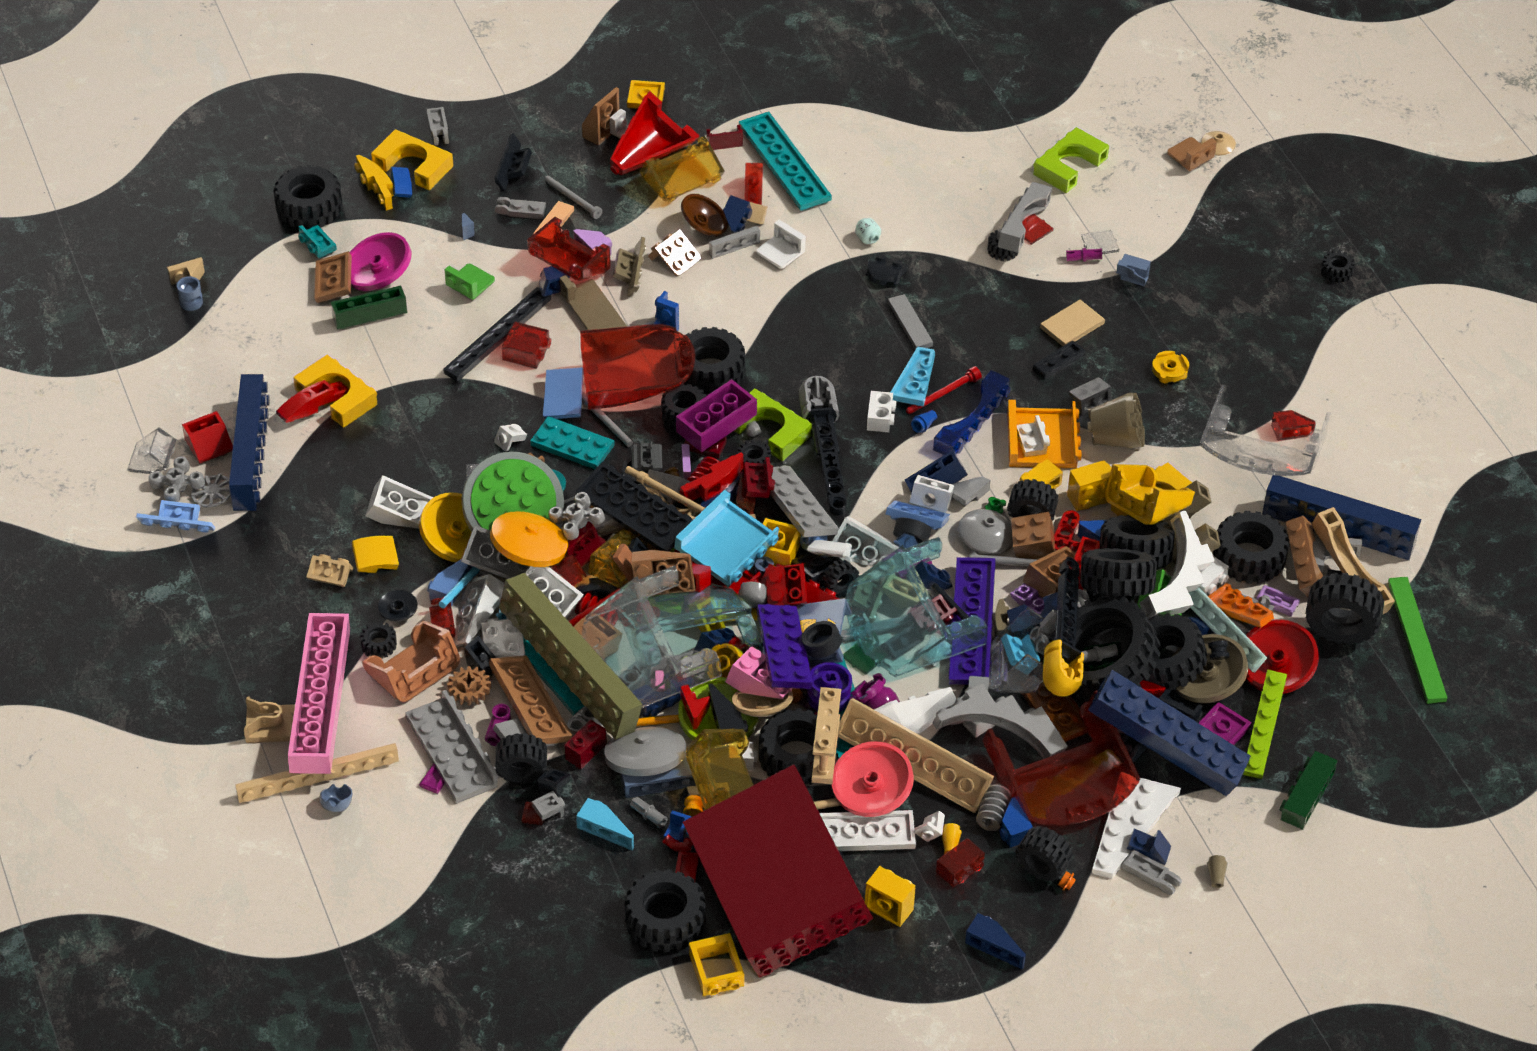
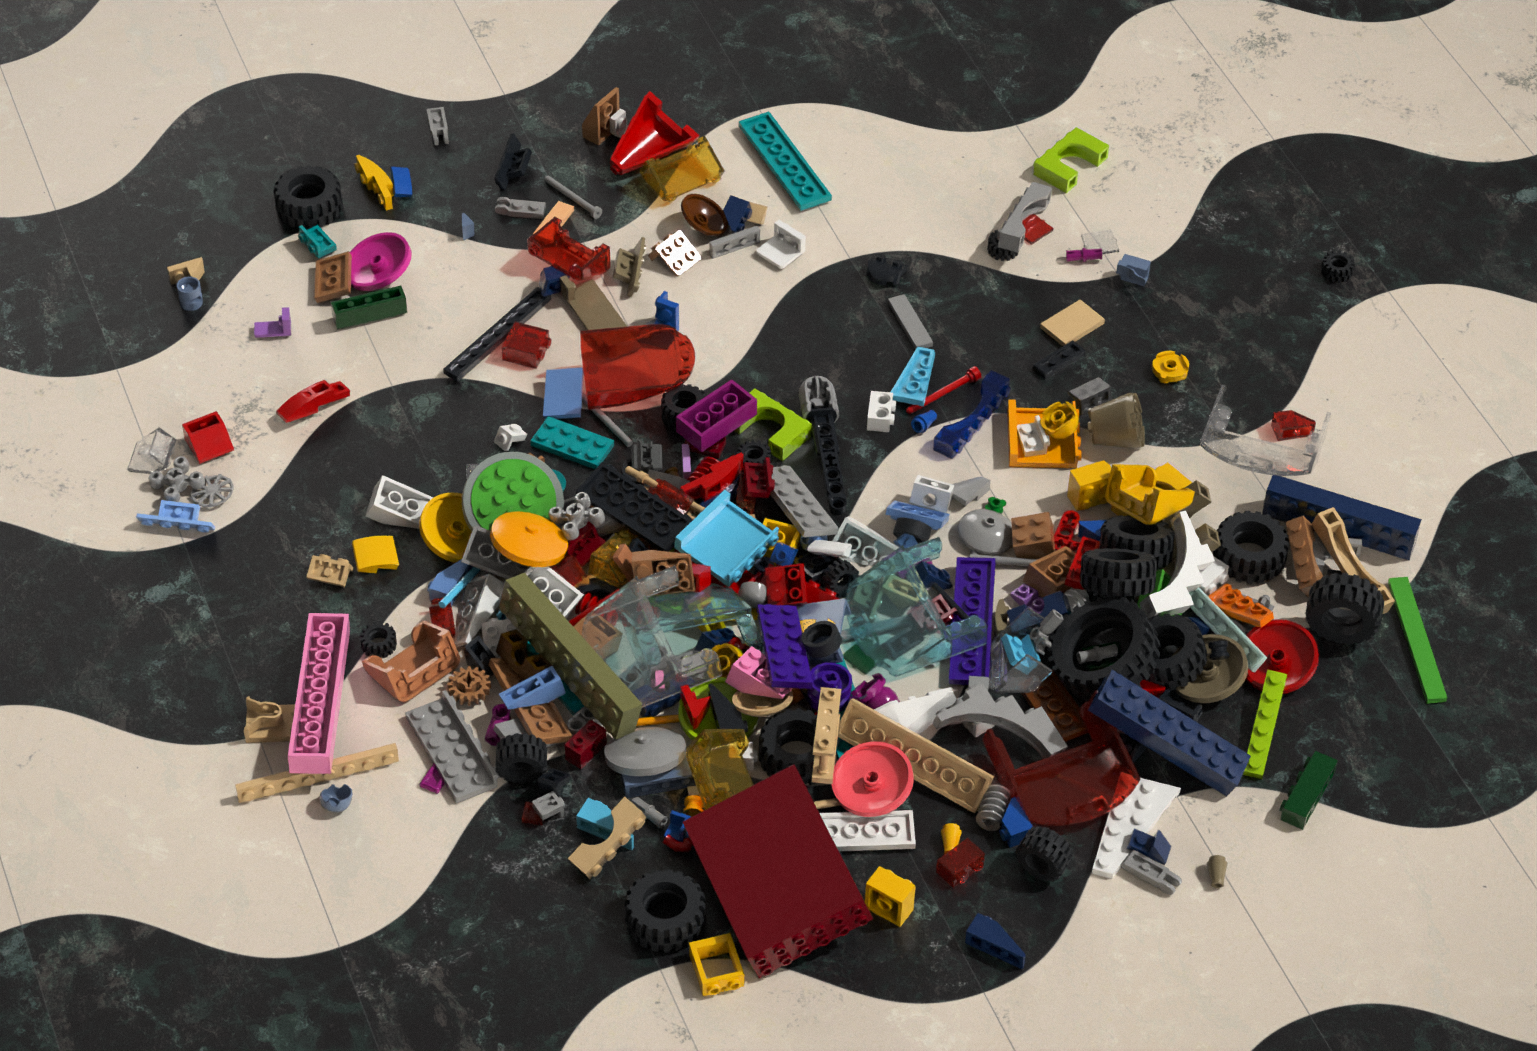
(248, 442): dark blue brick -> none
(274, 328): none -> medium lavender bracket
(350, 406): yellow arch -> none
(397, 605): black dish -> none
(401, 145): yellow arch -> none
(469, 280): bright green bracket -> none
(513, 651): none -> dark brown arch
(535, 690): none -> medium blue slope
(591, 238): lavender slope -> none
(591, 858): none -> tan arch
(639, 89): yellow plate -> none
(672, 496): none -> clear red hinge
(688, 864): red tile -> none
(718, 345): black tyre -> none
(725, 139): dark red hinge -> none
(753, 182): clear red slope -> none
(753, 429): light grey hinge -> none
(783, 554): none -> blue brick
(868, 230): light aqua head -> none
(931, 827): white bracket -> none
(945, 469): dark blue slope -> none
(1032, 498): black tyre -> none
(1045, 472): yellow brick -> none
(1060, 420): none -> yellow cylinder
(1062, 660): piece -> none
(1067, 881): orange plate -> none
(1192, 153): medium nougat bracket -> none
(1225, 142): tan dish -> none
(1226, 723): magenta plate -> none
(1277, 602): lavender tile -> none

